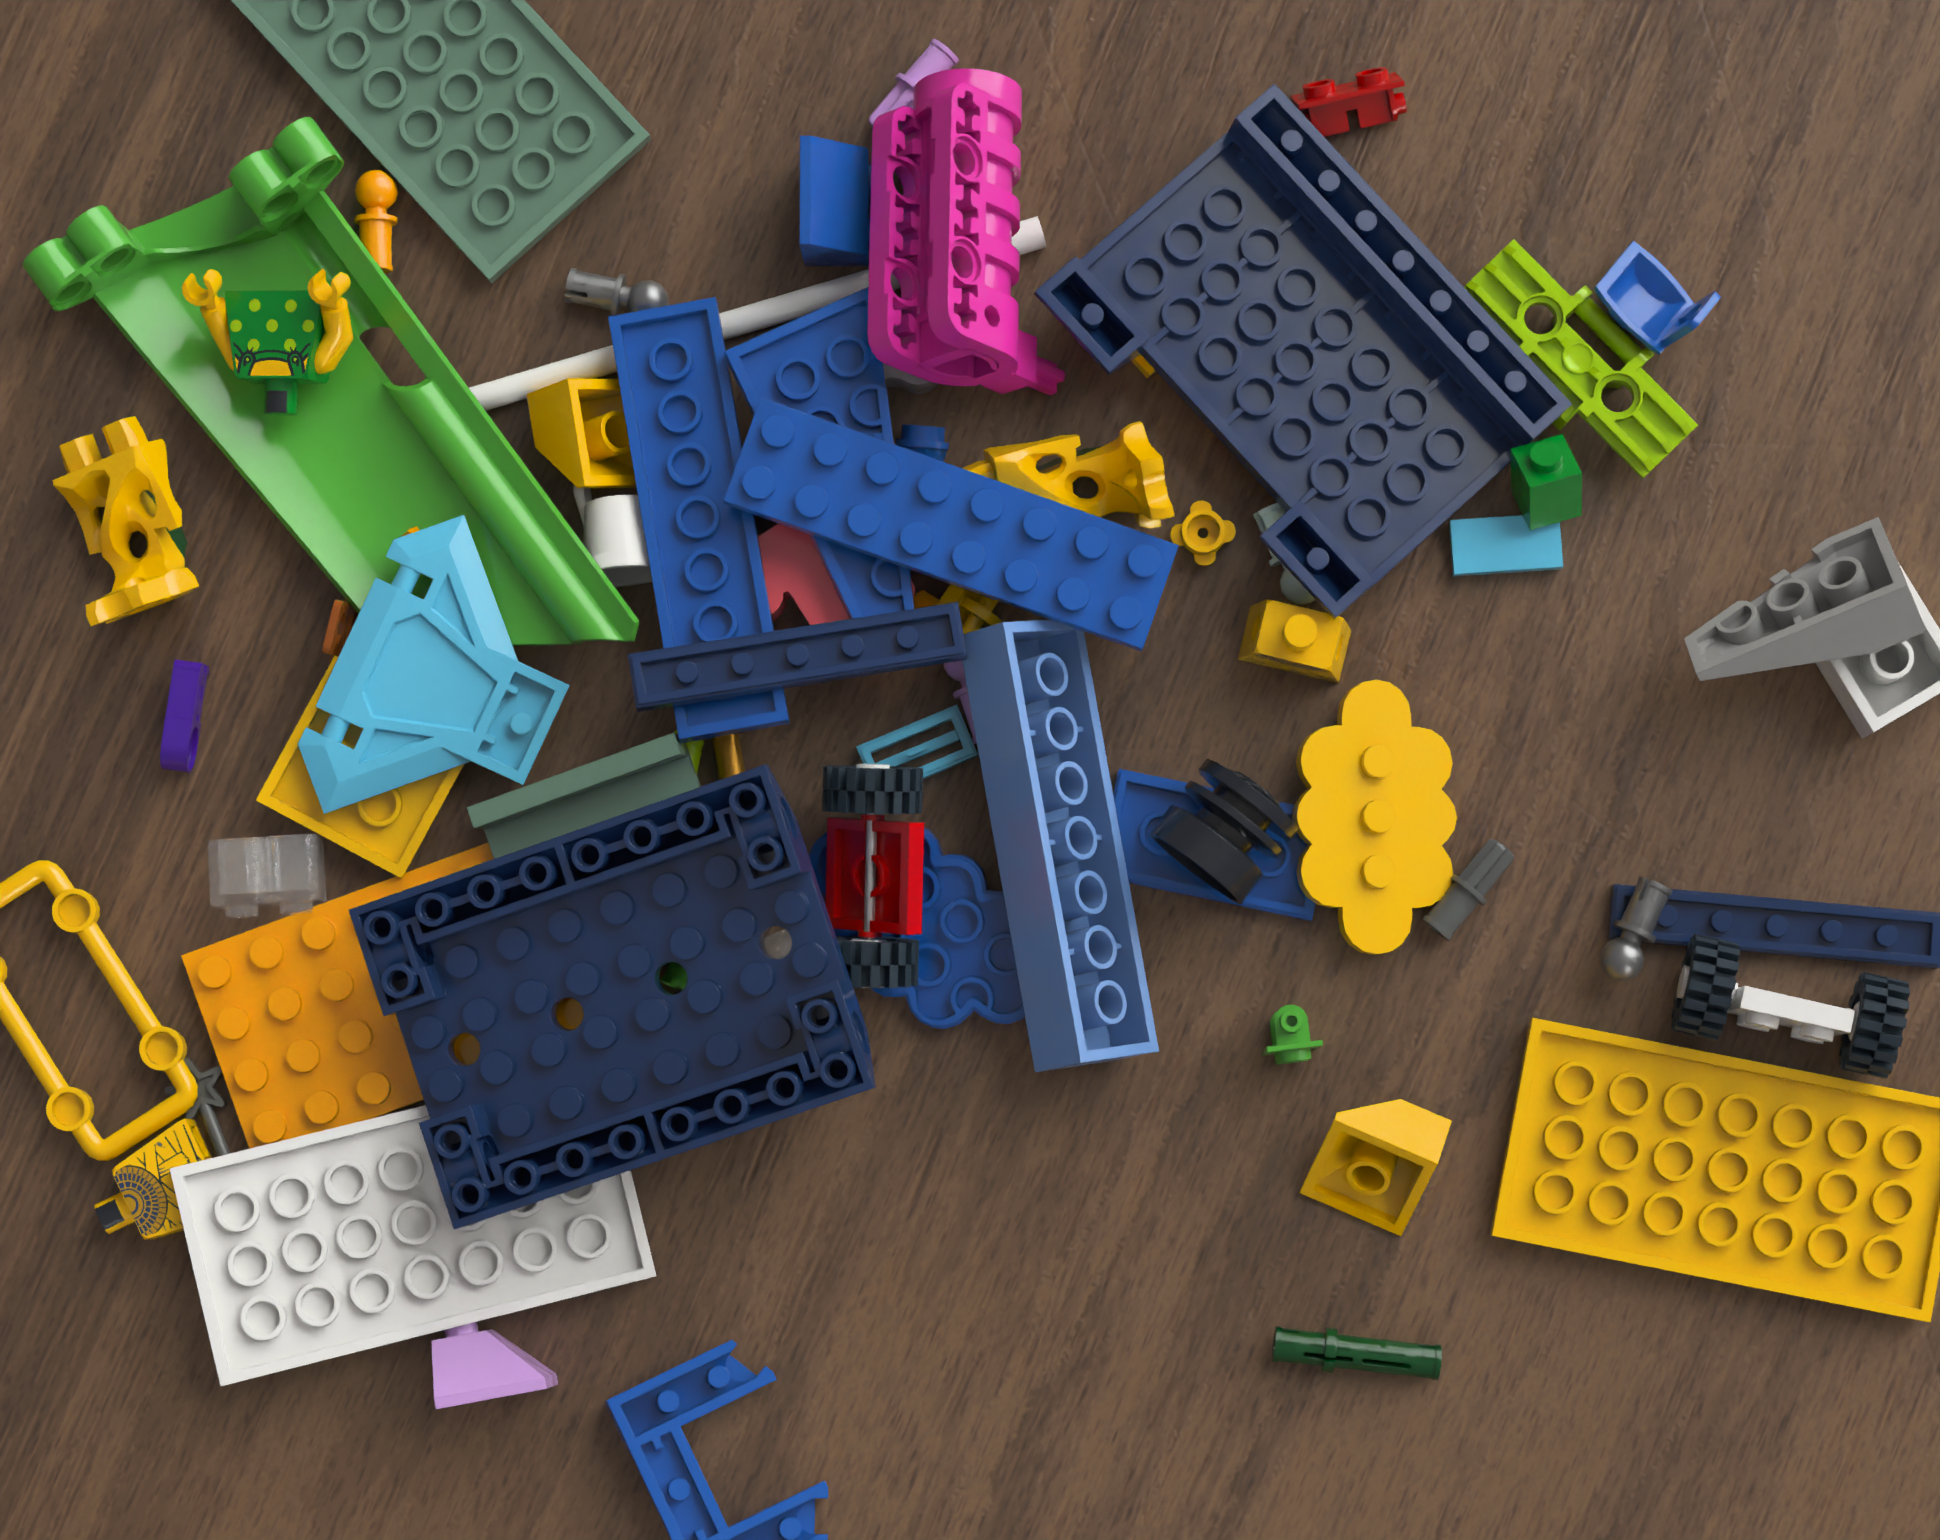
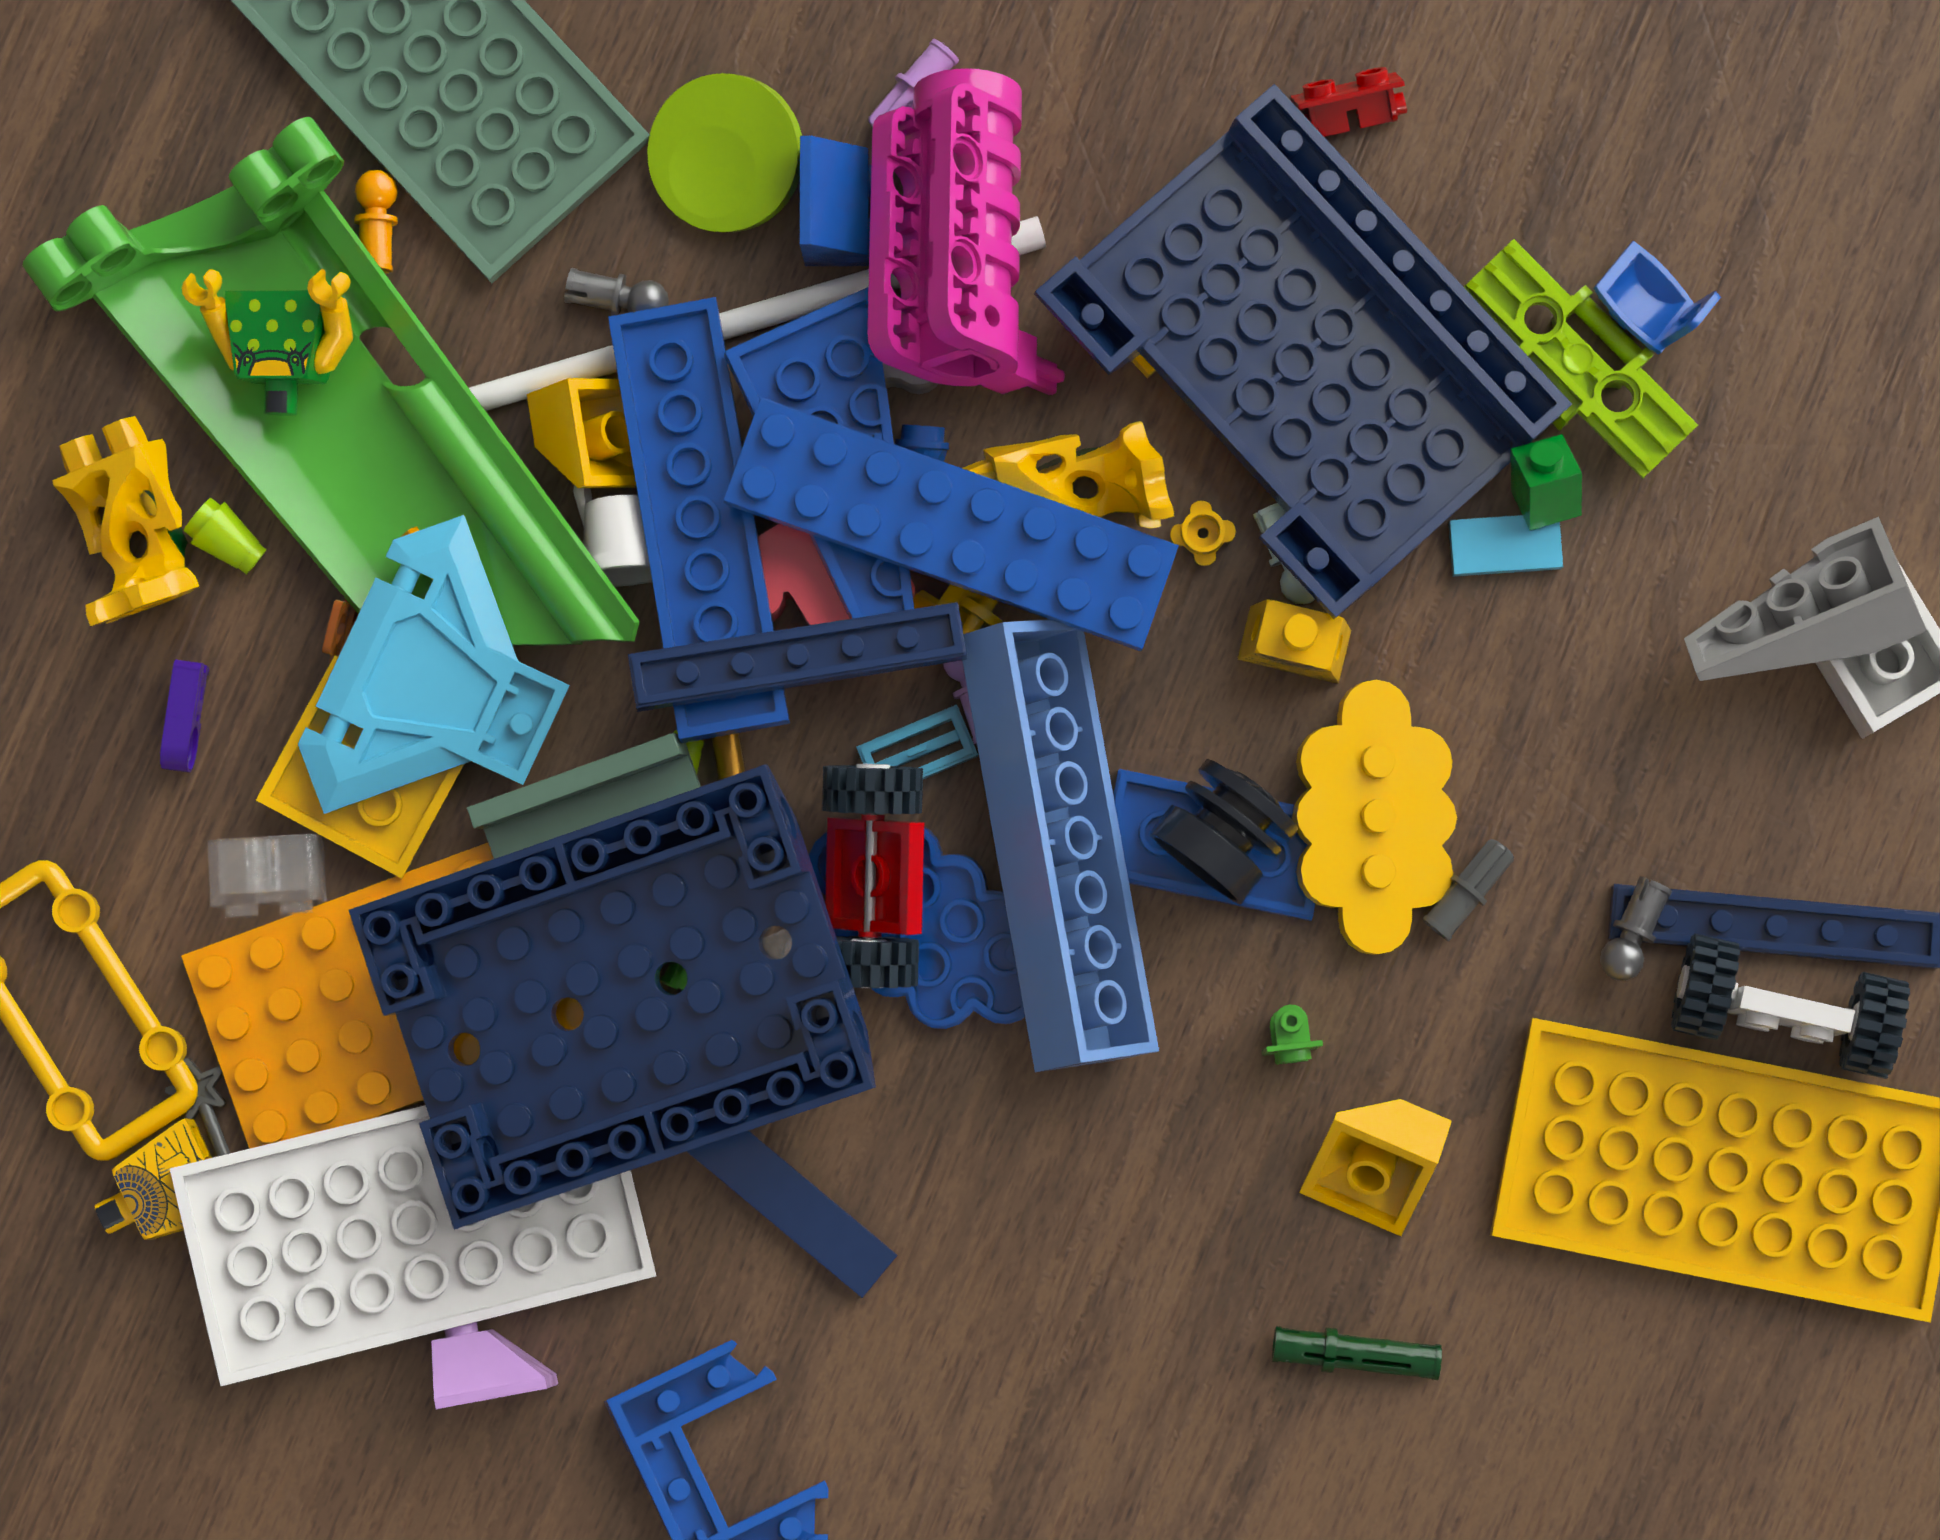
(224, 536): none -> lime cone
(725, 153): none -> lime piece
(798, 1209): none -> dark blue tile

